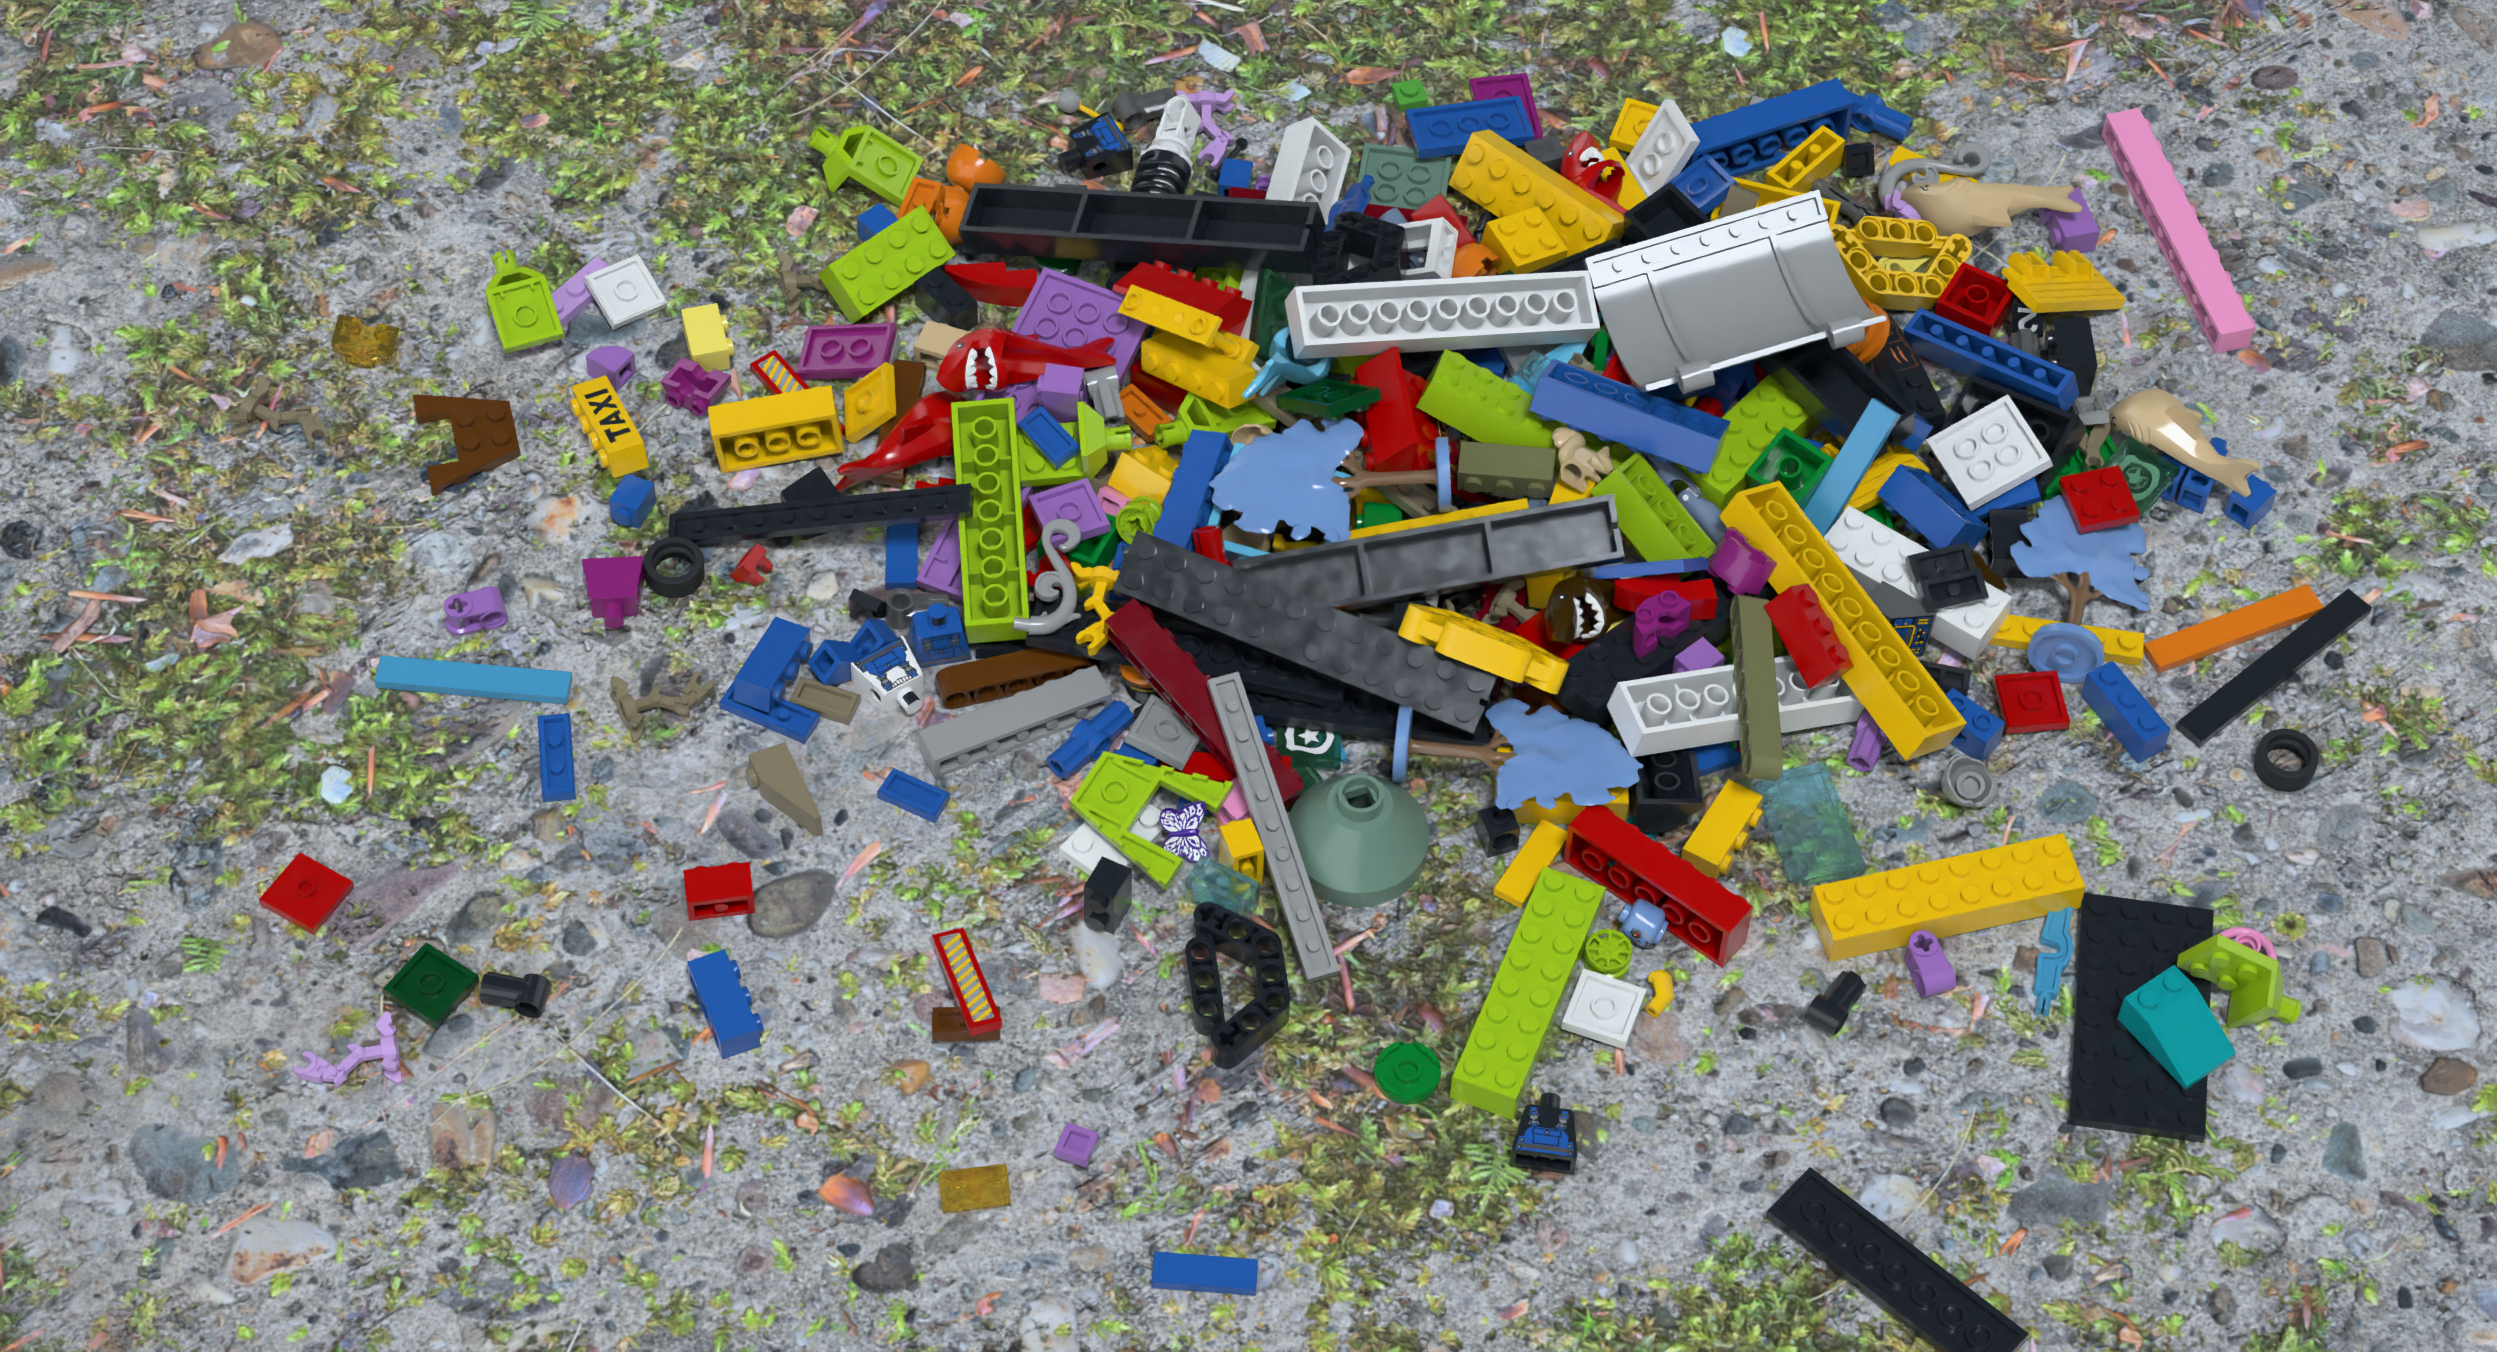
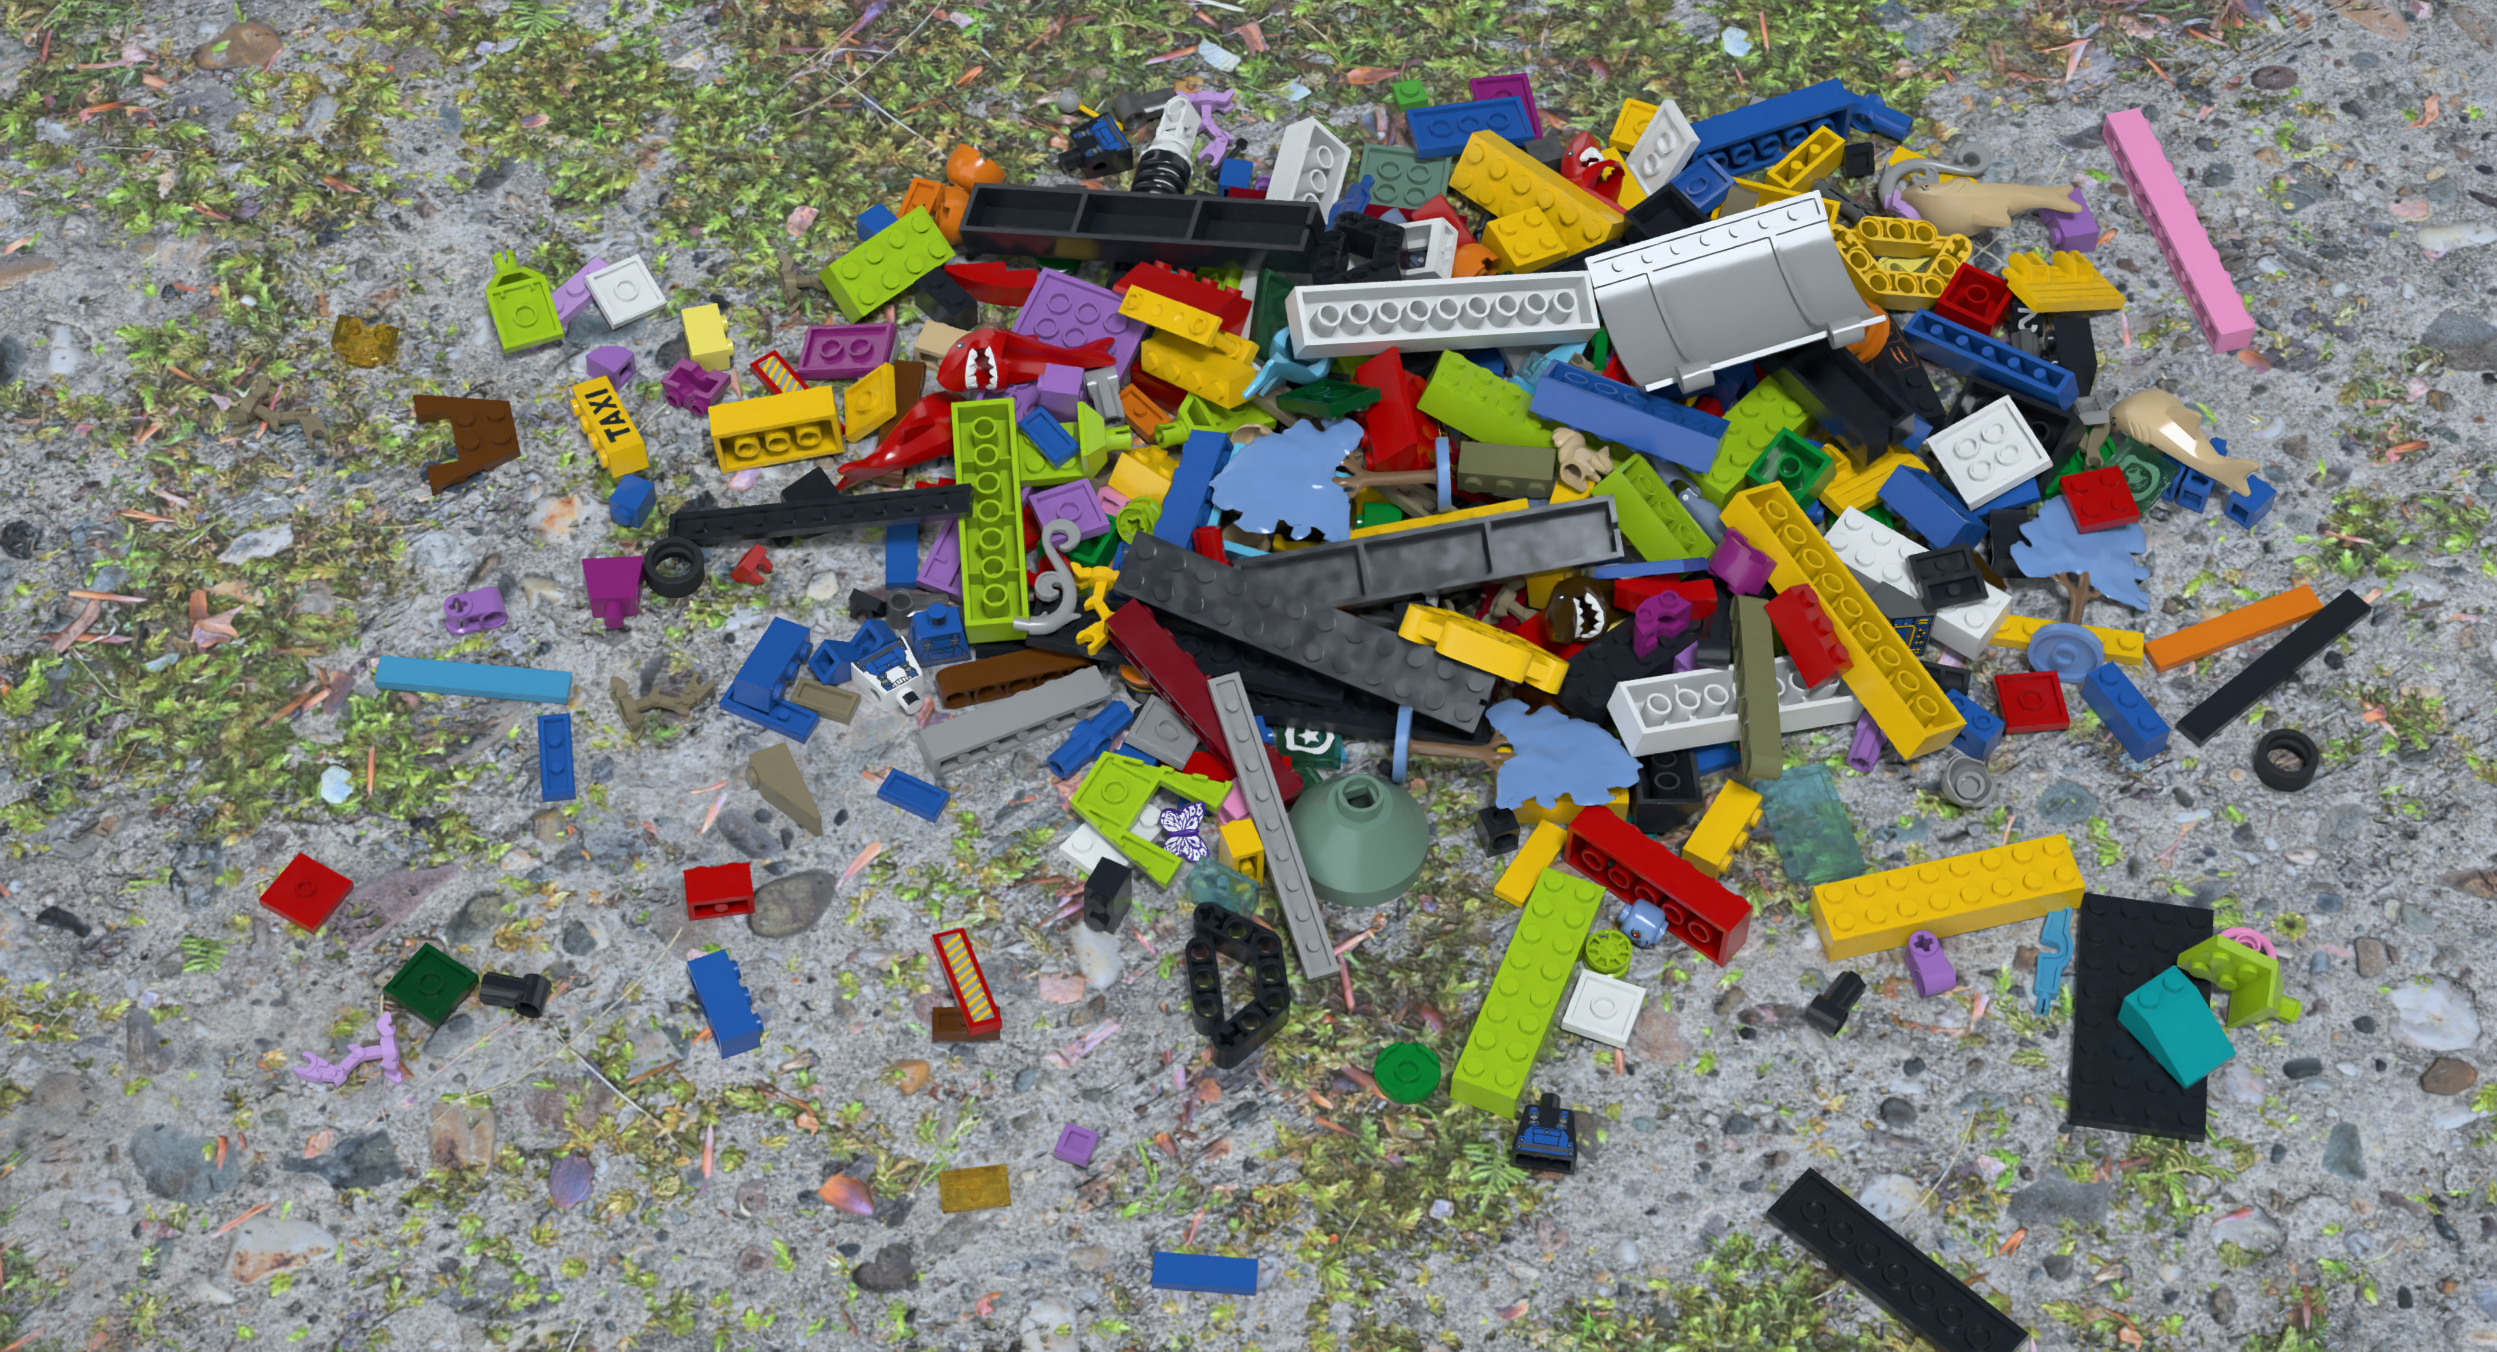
(867, 158): lime plate -> none
(1664, 992): yellow arm -> none
(1715, 643): none -> black piece
(1851, 465): dark azure tile -> none

